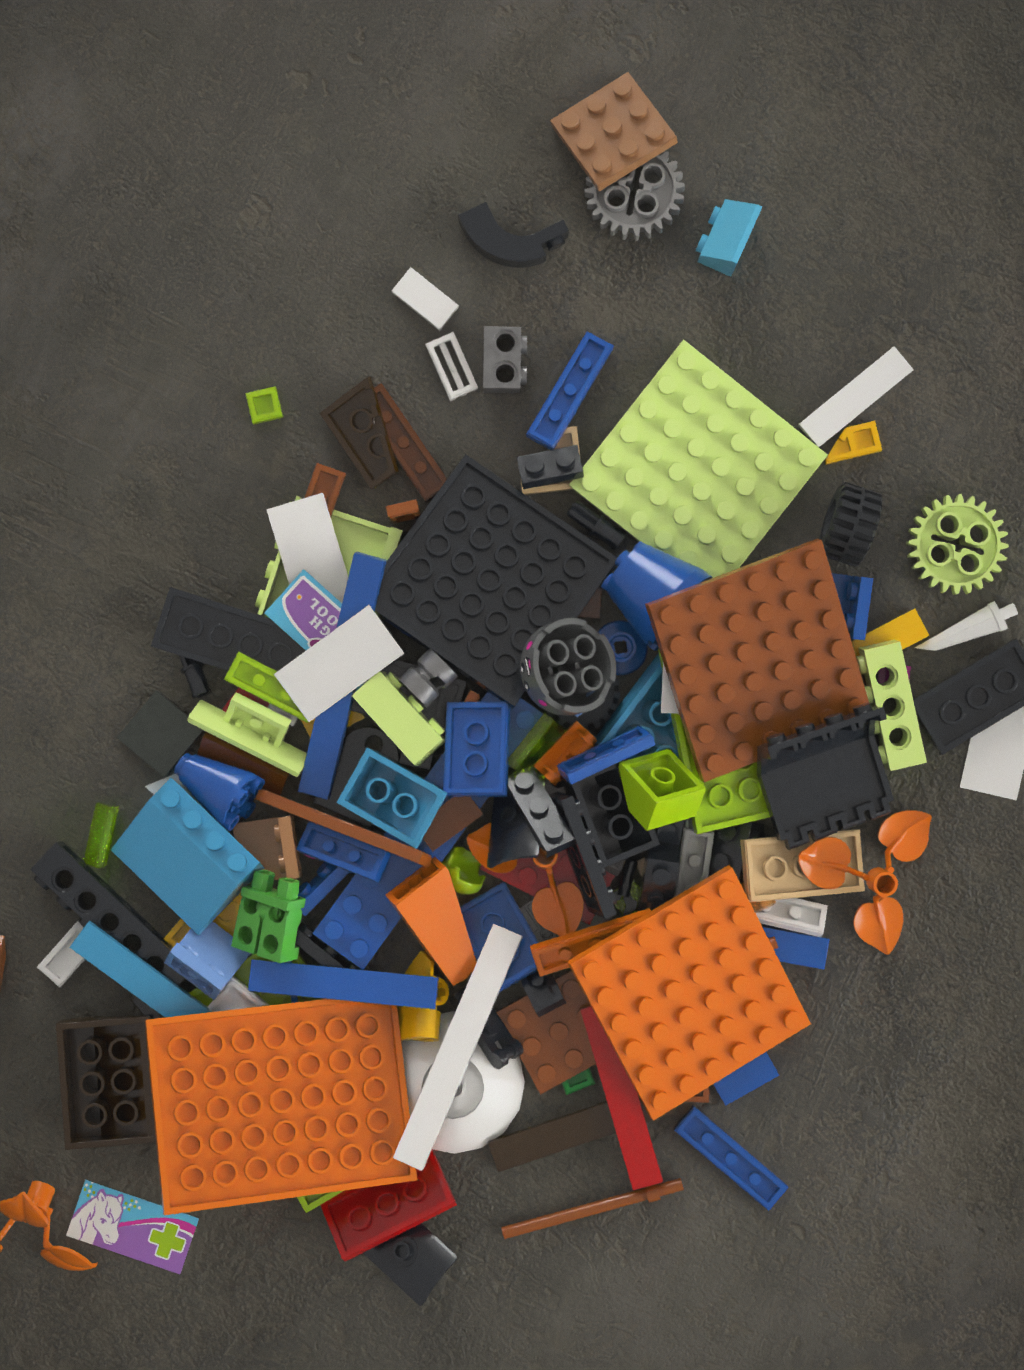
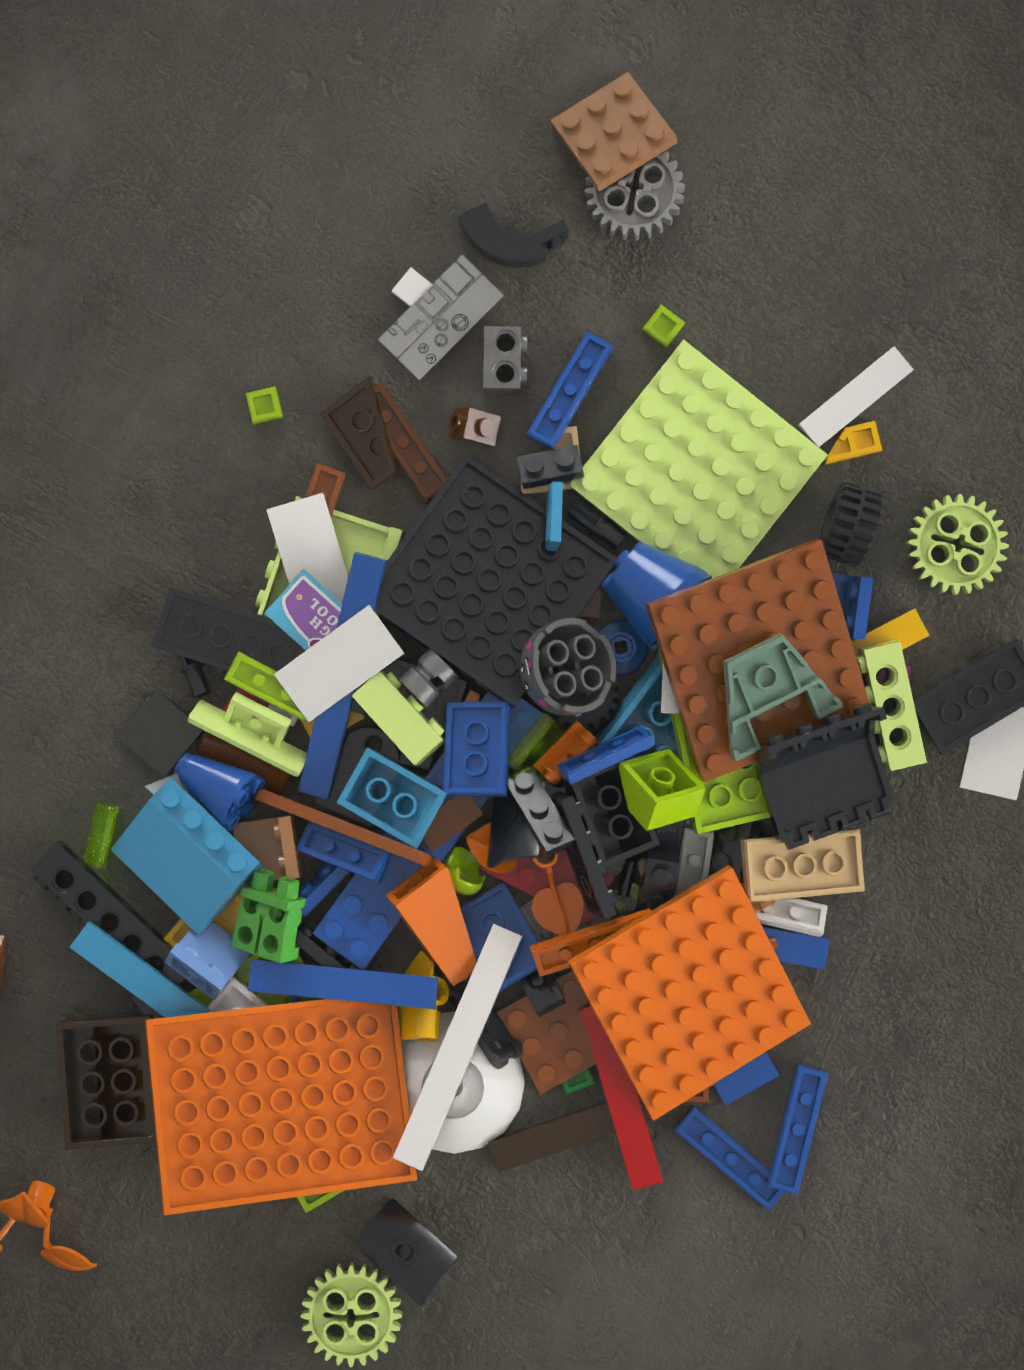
(62, 960): white tile -> none
(132, 1227): sticker -> none
(351, 1343): none -> yellowish green gear
(378, 1213): red plate -> none
(403, 511): dark orange tile -> none
(440, 317): none -> light grey sticker
(461, 389): white tile -> none
(474, 426): none -> bracket
(554, 516): none -> dark azure tile
(650, 1193): dark orange bar -> none
(663, 326): none -> lime tile
(728, 235): medium azure slope -> none
(764, 679): none -> sand green wing
(797, 1129): none -> blue tile
(828, 860): orange plant -> none
(981, 623): white bar -> none

